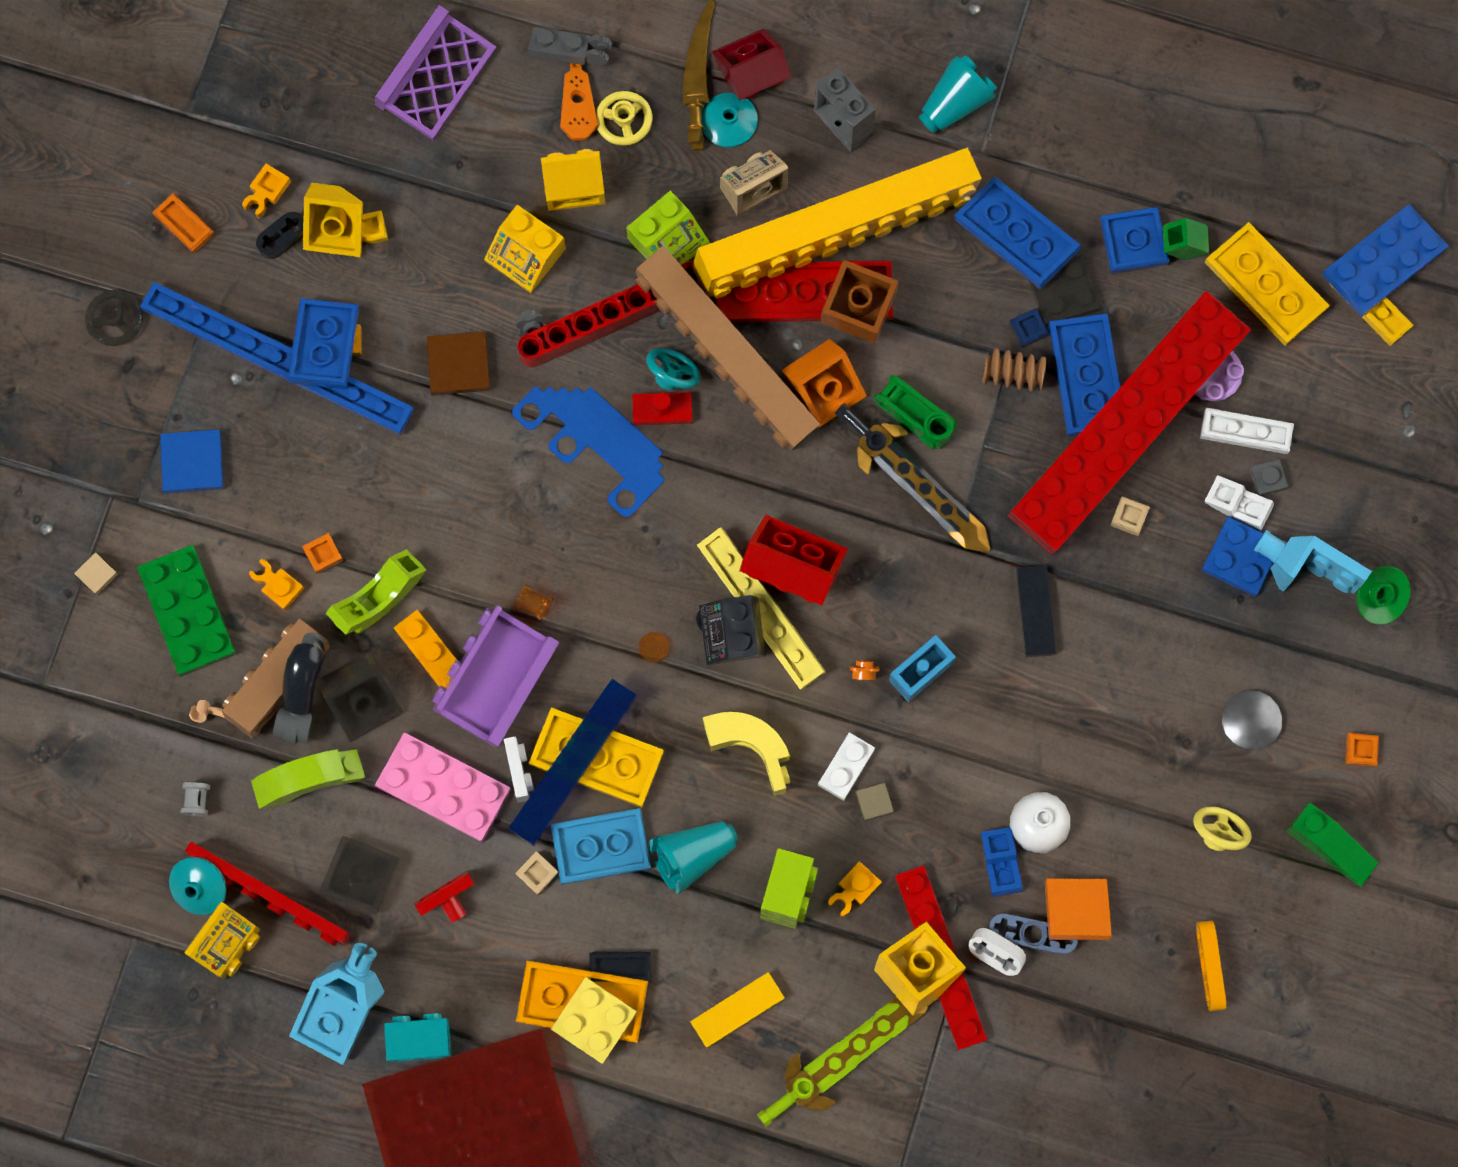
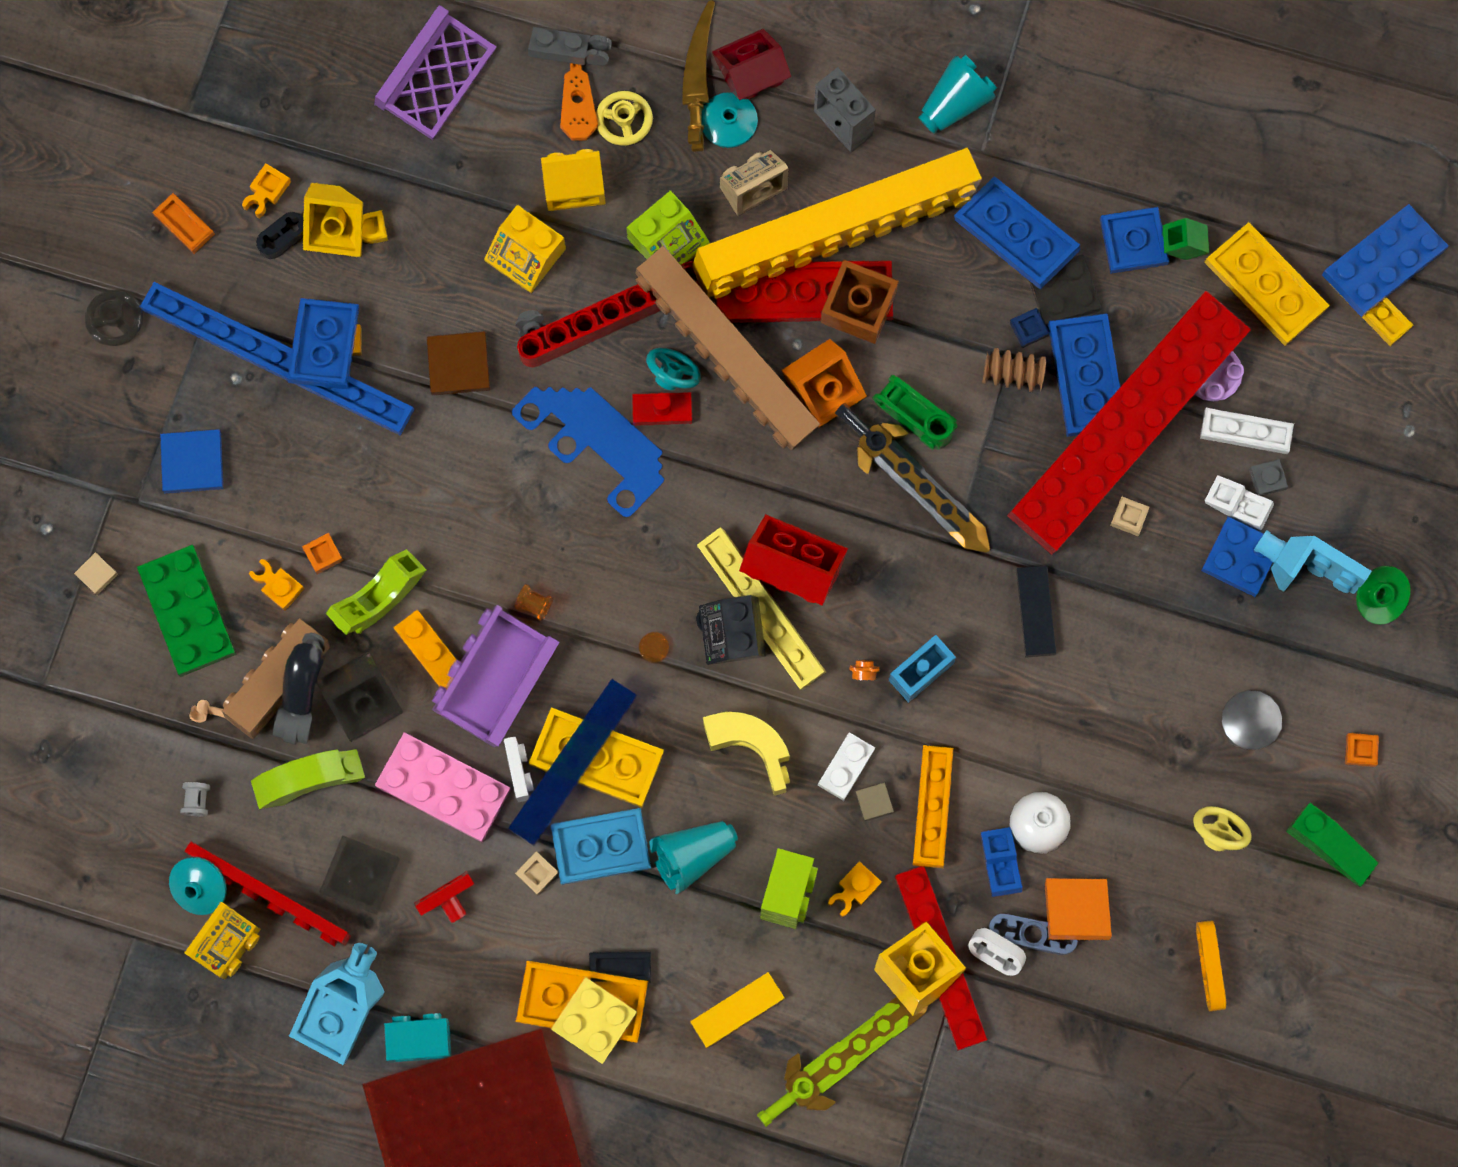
(933, 806): none -> light orange tile

